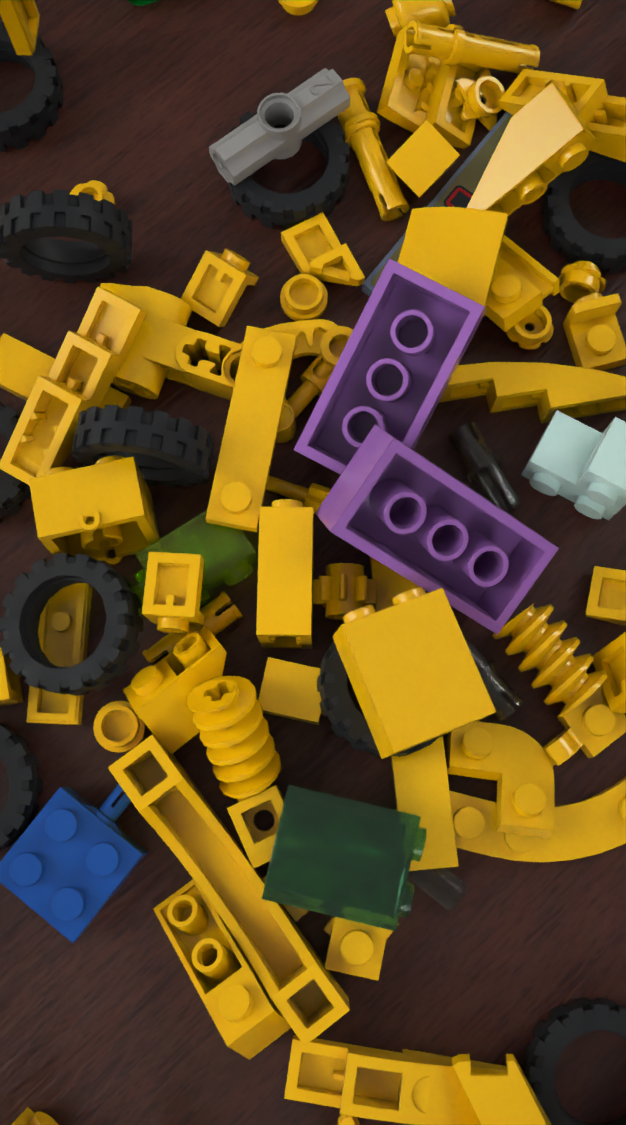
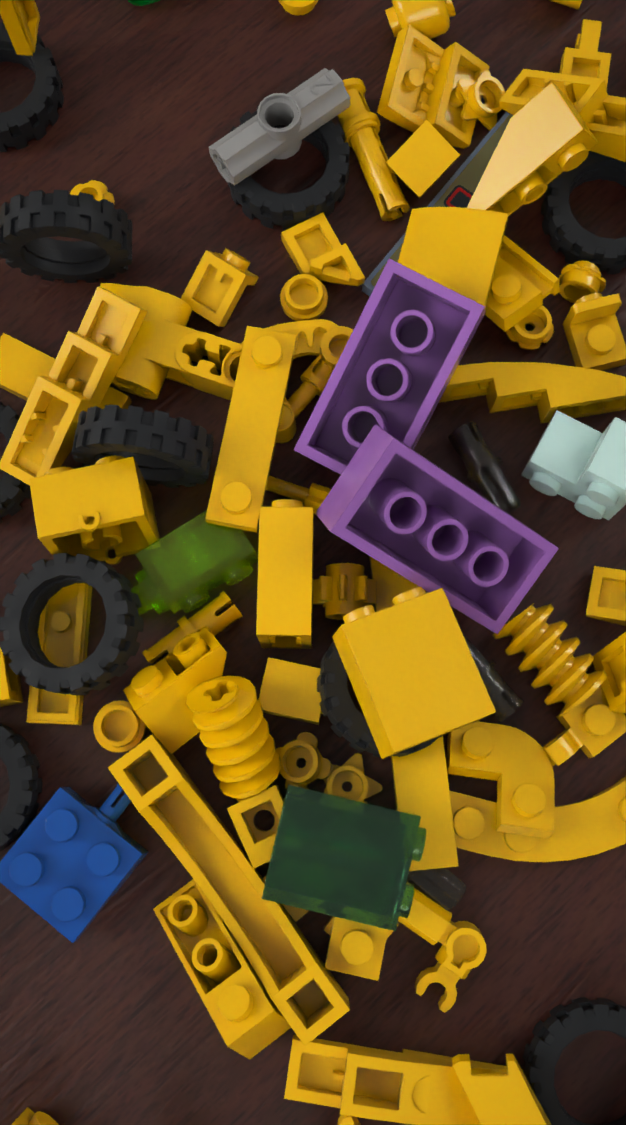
(173, 591): yellow bracket -> none
(305, 748): none -> yellow plate
(353, 772): none -> yellow plate
(456, 46): yellow pin -> none
(461, 948): none -> yellow bar
(585, 58): none -> yellow plate

